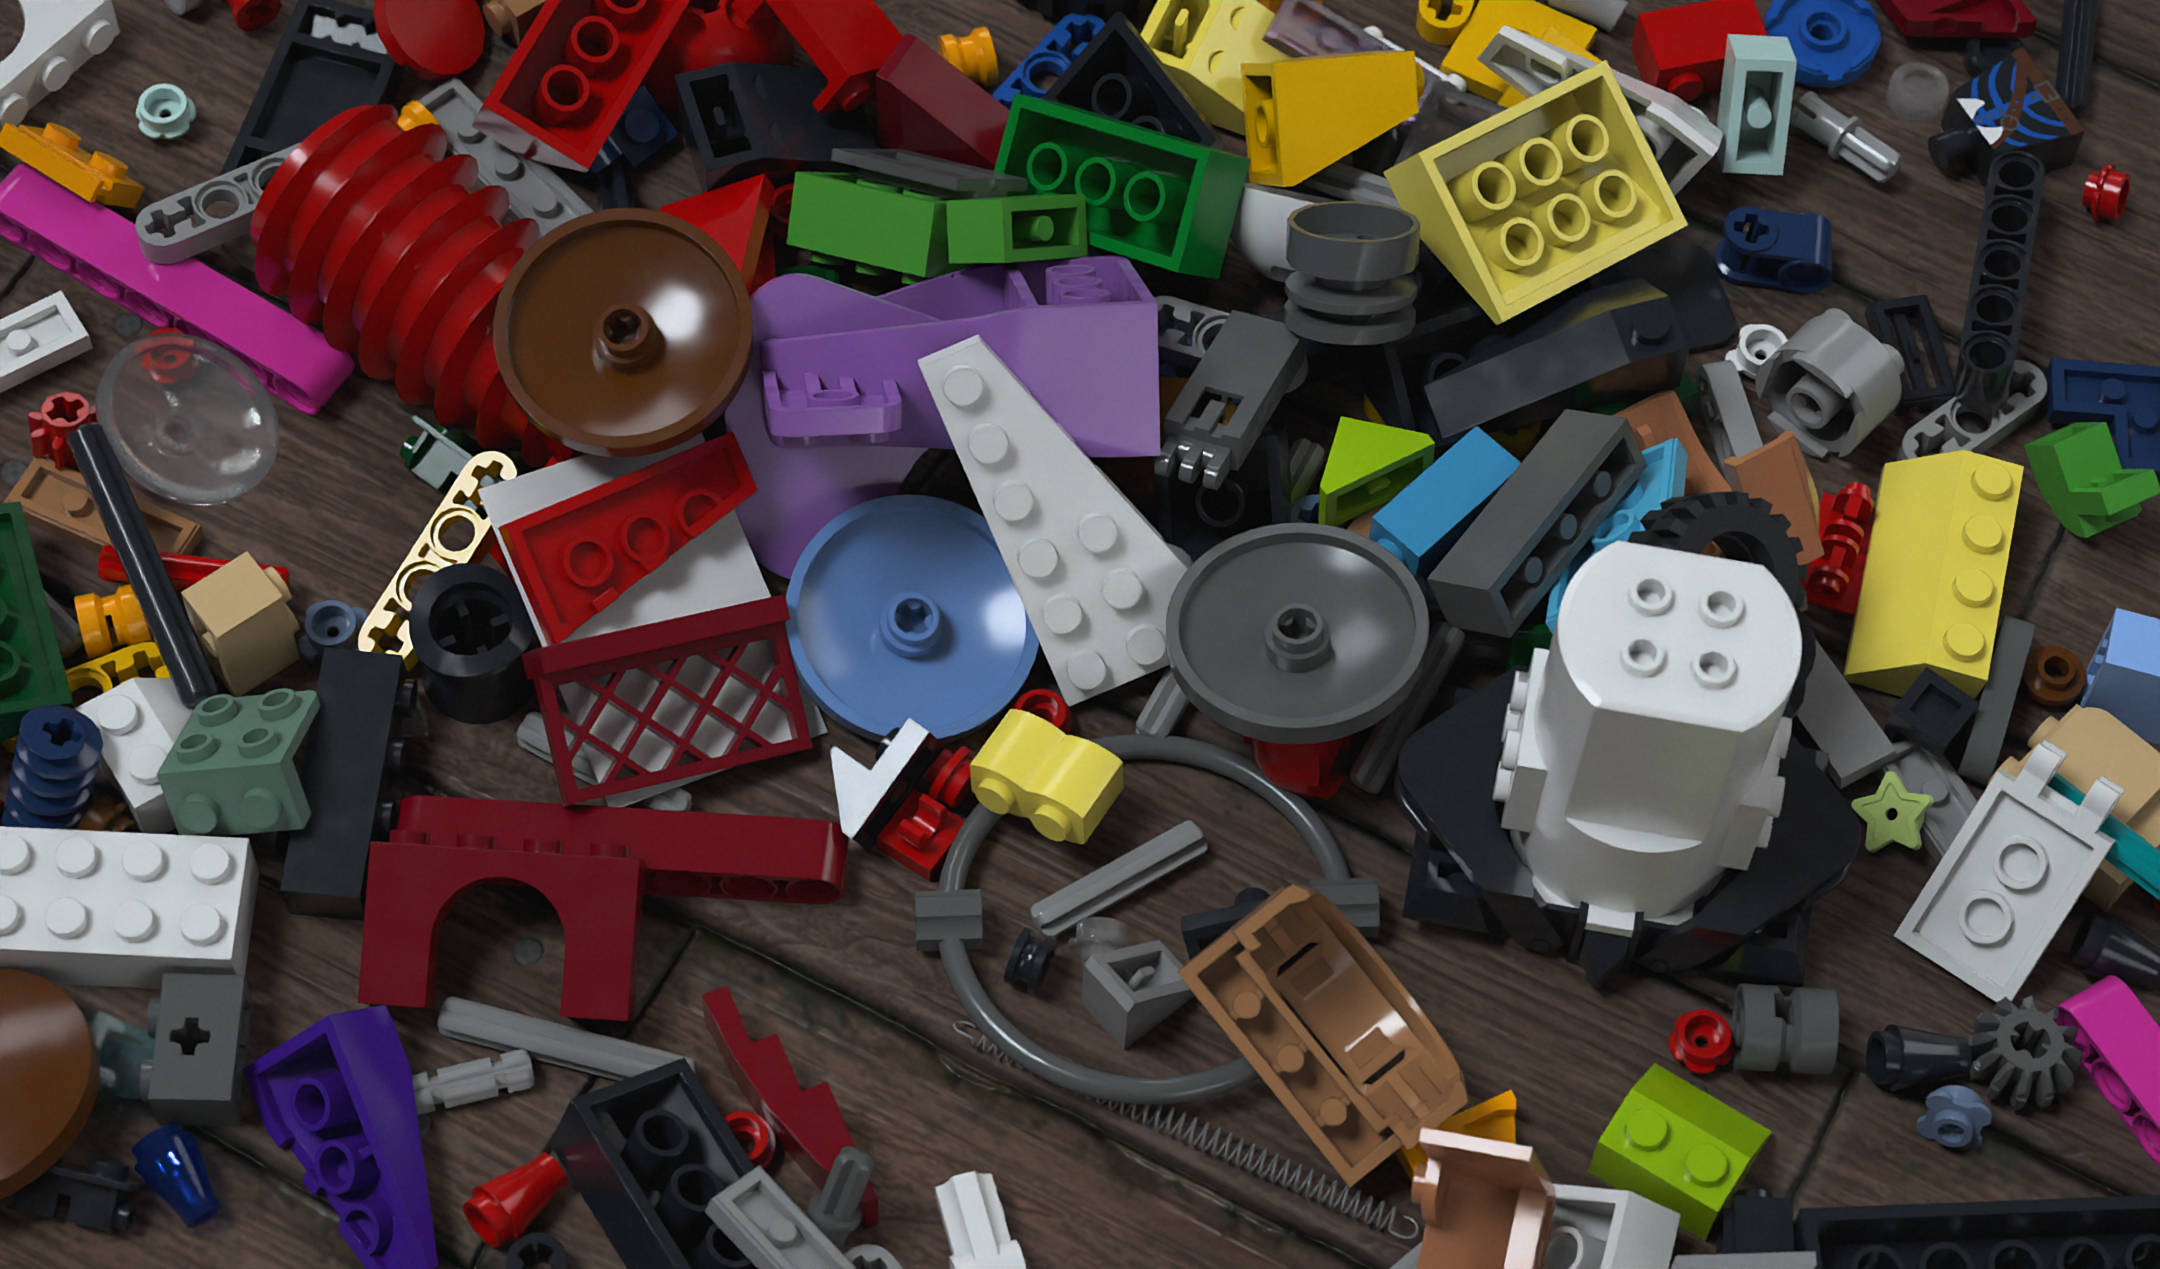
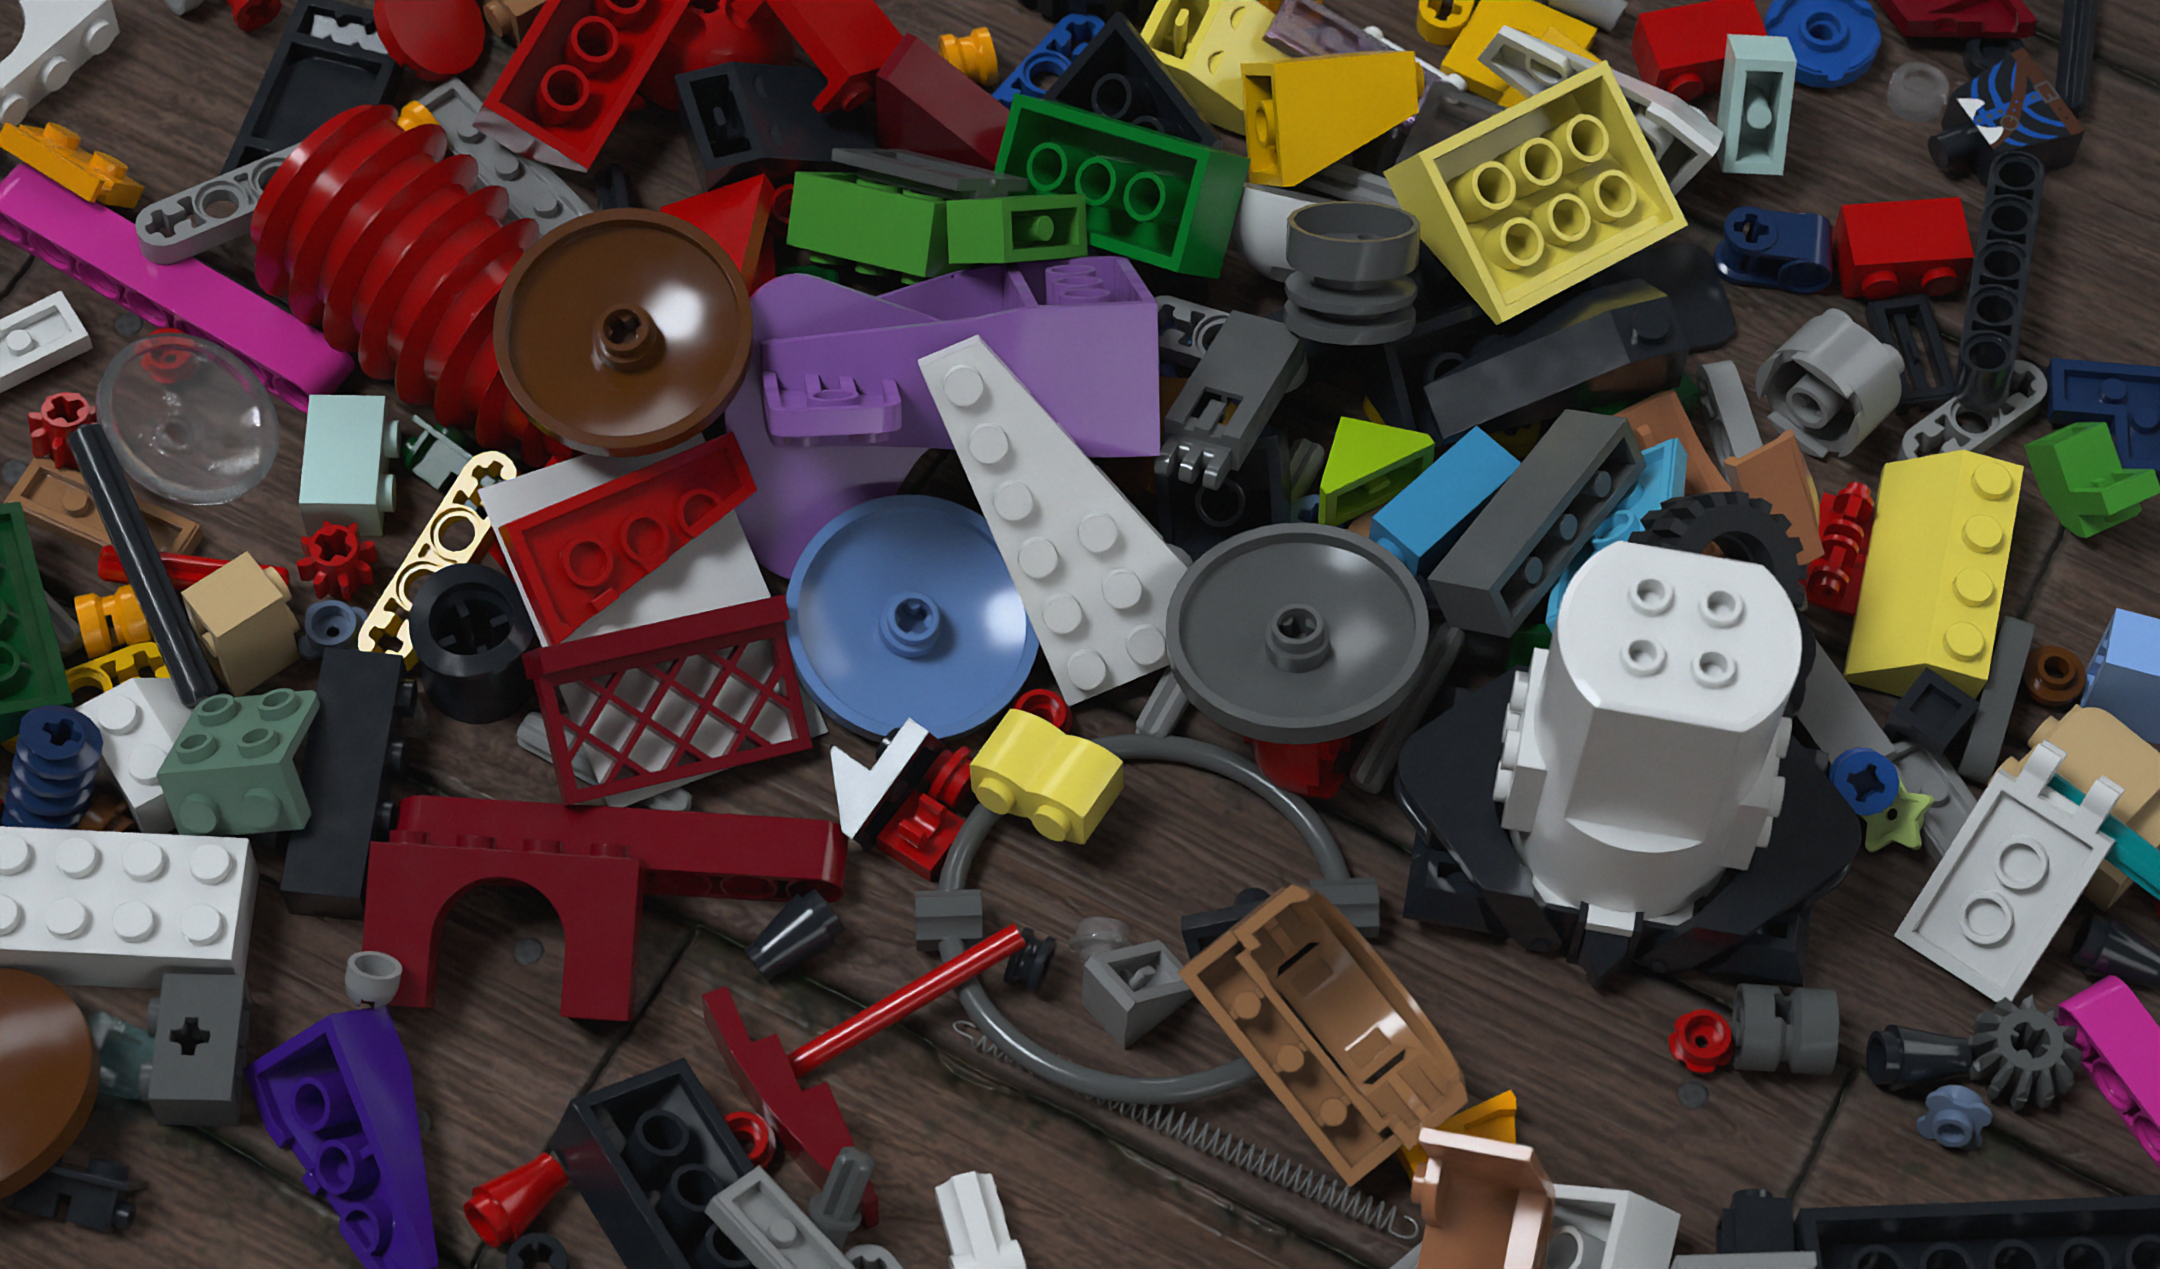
(161, 101): light aqua plate -> none
(177, 1173): clear blue cone -> none
(337, 560): none -> red gear
(348, 463): none -> light aqua brick
(372, 978): none -> light grey hinge
(473, 1081): light grey axle -> none
(550, 1040): light grey axle -> none
(635, 135): dark blue plate -> none
(795, 935): none -> black cone
(906, 1000): none -> red bar
(1119, 879): light grey axle -> none
(1678, 1149): lime slope -> none
(1754, 340): white plate -> none
(1846, 138): light grey axle -> none
(1852, 777): none -> blue wheel
(1902, 248): none -> red brick
(2107, 193): red plate -> none

